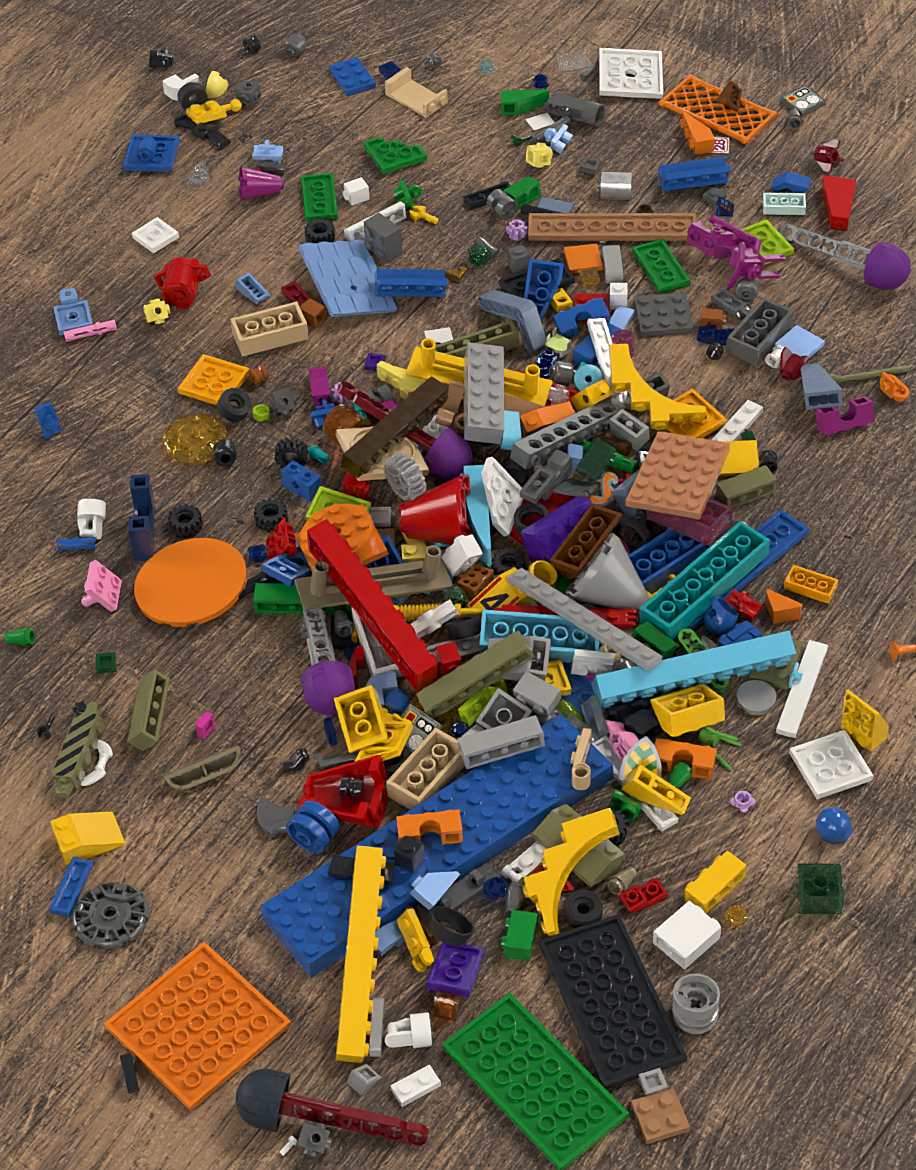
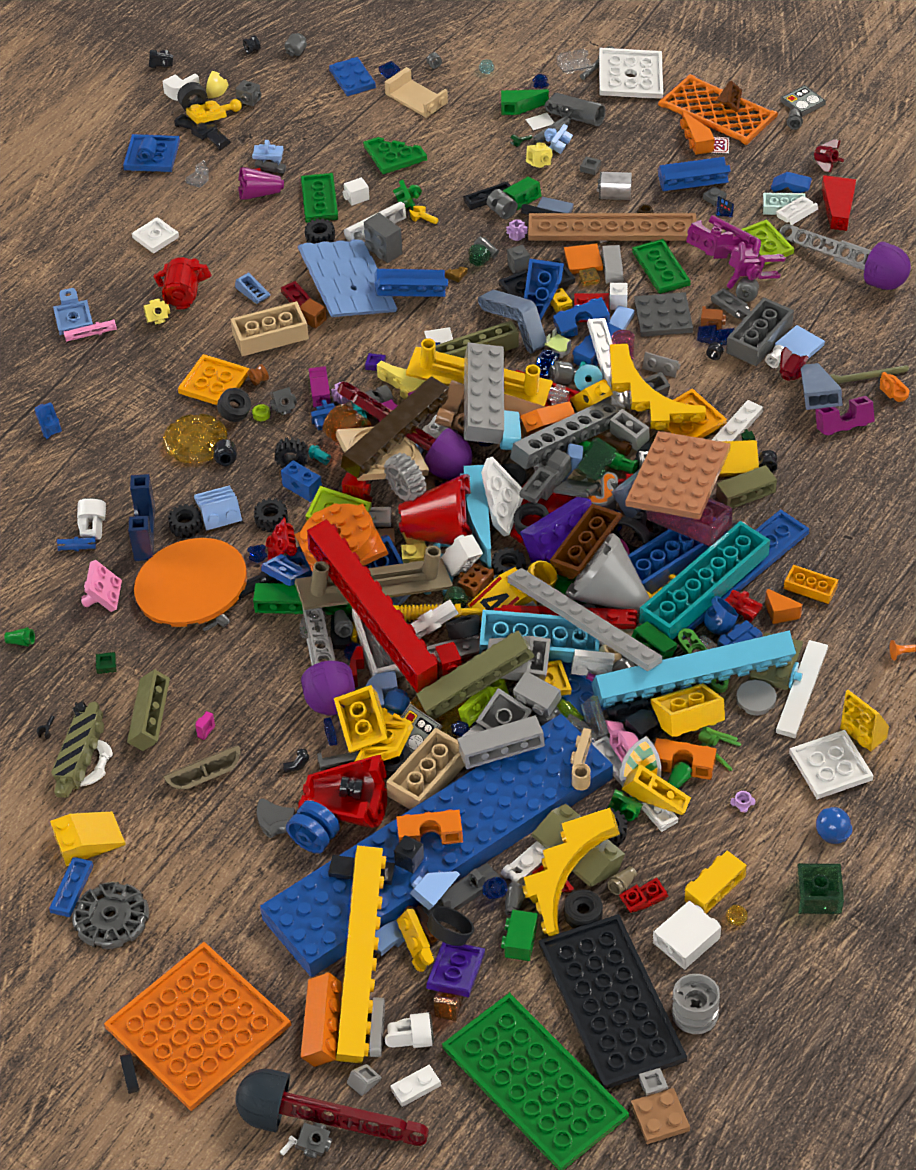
(218, 507): none -> light blue plate
(222, 620): none -> dark grey hand
(321, 1019): none -> orange brick
(660, 364): none -> light grey hinge
(797, 210): none -> white plate

